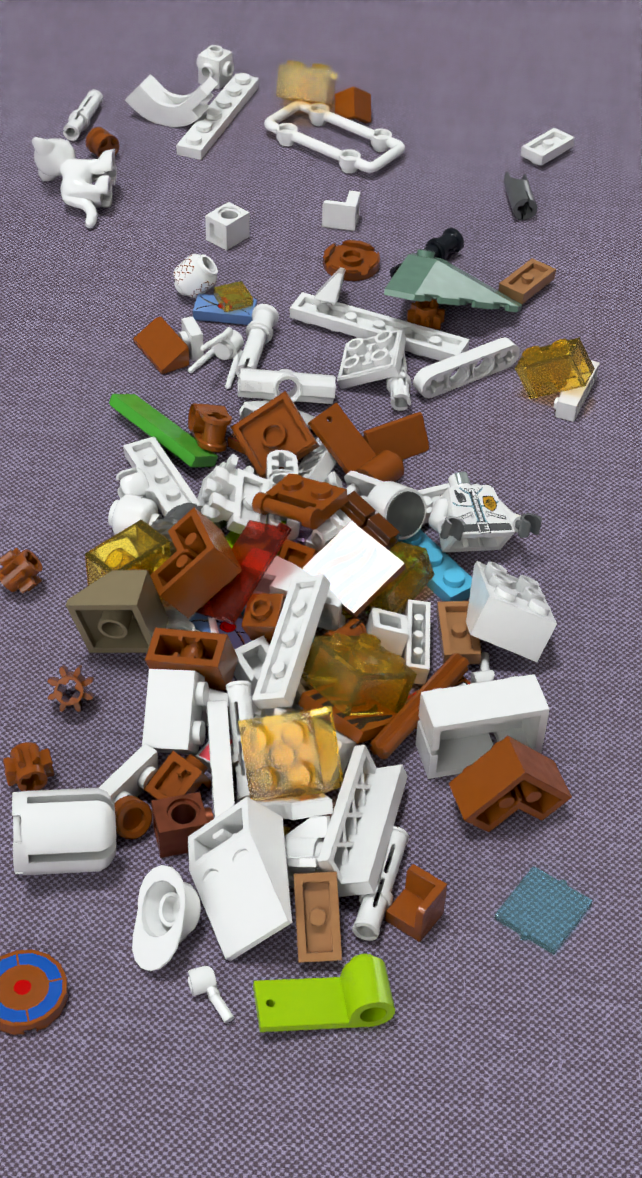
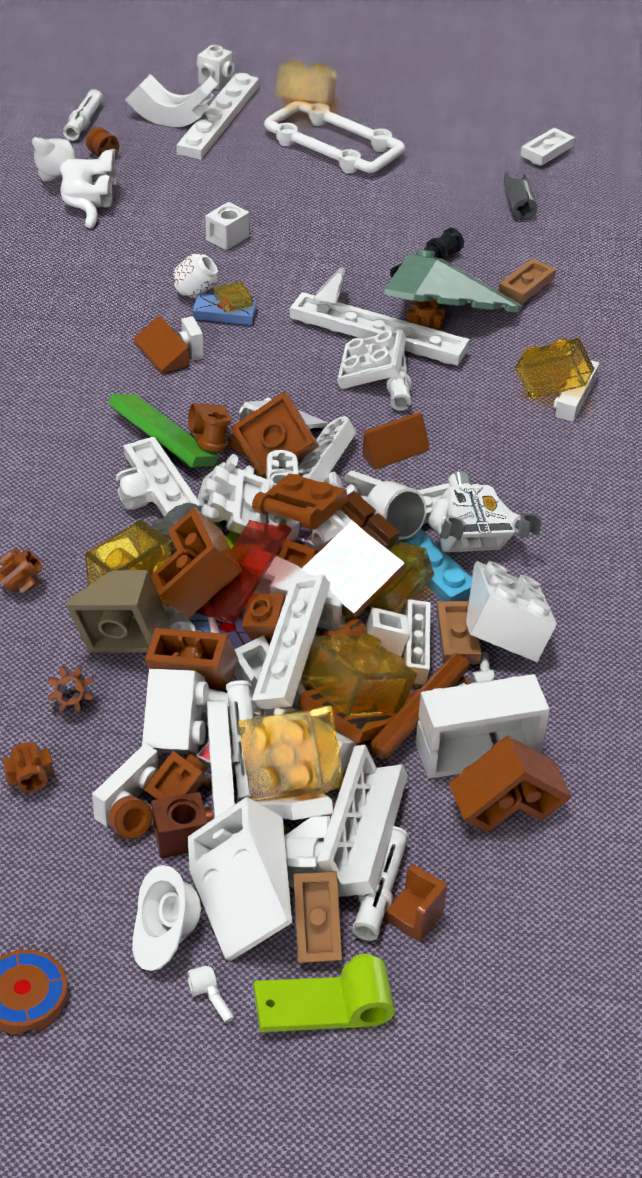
(63, 831): white cylinder -> none
(130, 510): white head -> none
(224, 346): white plant -> none
(258, 333): white pin -> none
(307, 386): white piece -> none
(342, 214): white panel -> none
(351, 448): dark orange door -> none
(353, 104): dark orange panel -> none
(355, 256): dark orange tile -> none
(436, 378): white beam -> none
(543, 910): clear light blue piece -> none

